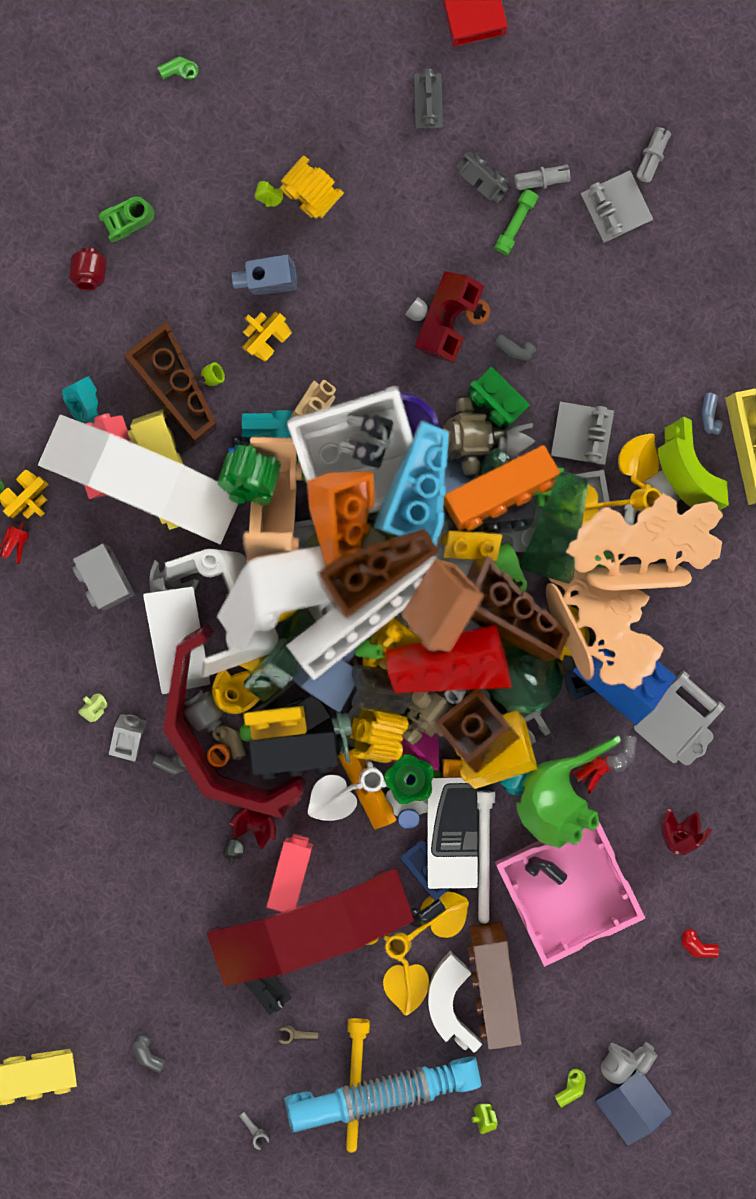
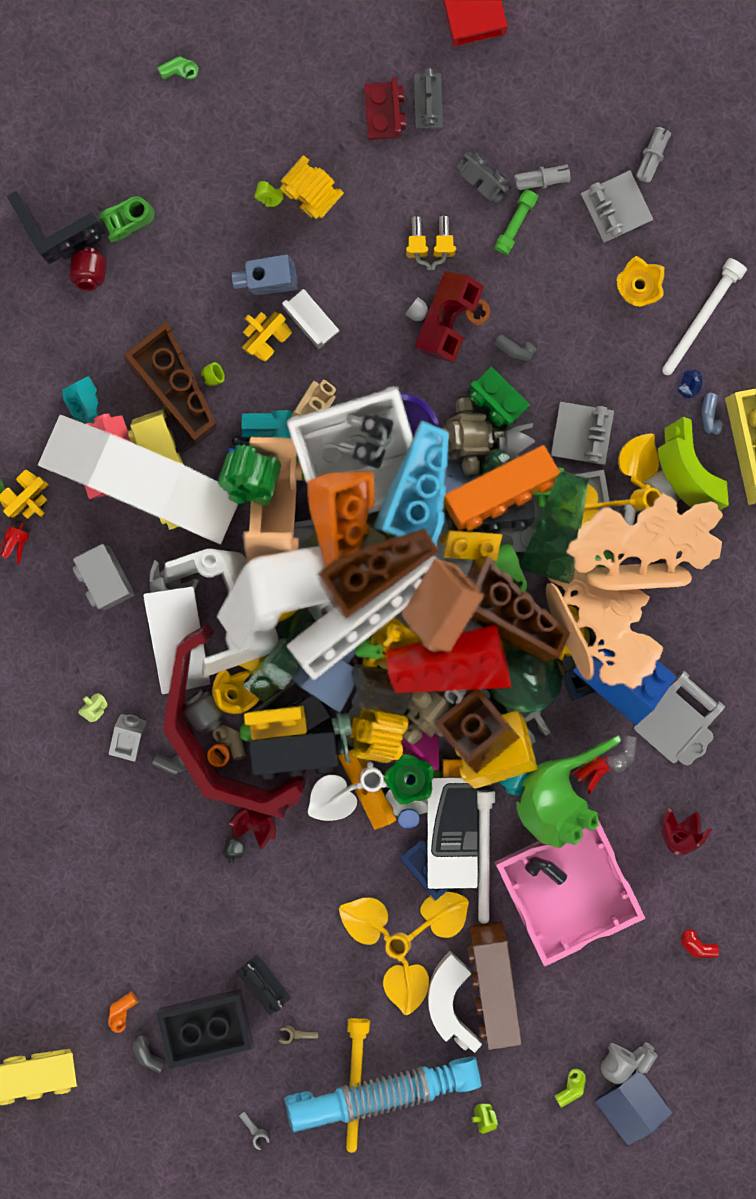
(63, 242): none -> black bracket
(118, 1012): none -> orange arm
(205, 1028): none -> black brick
(290, 873): coral brick -> none
(310, 318): none -> white panel
(311, 931): dark red panel -> none
(383, 111): none -> dark red bracket
(418, 248): none -> yellow piece
(427, 914): black arm -> none
(650, 274): none -> yellow piece
(690, 383): none -> clear blue piece
(732, 271): none -> white piece

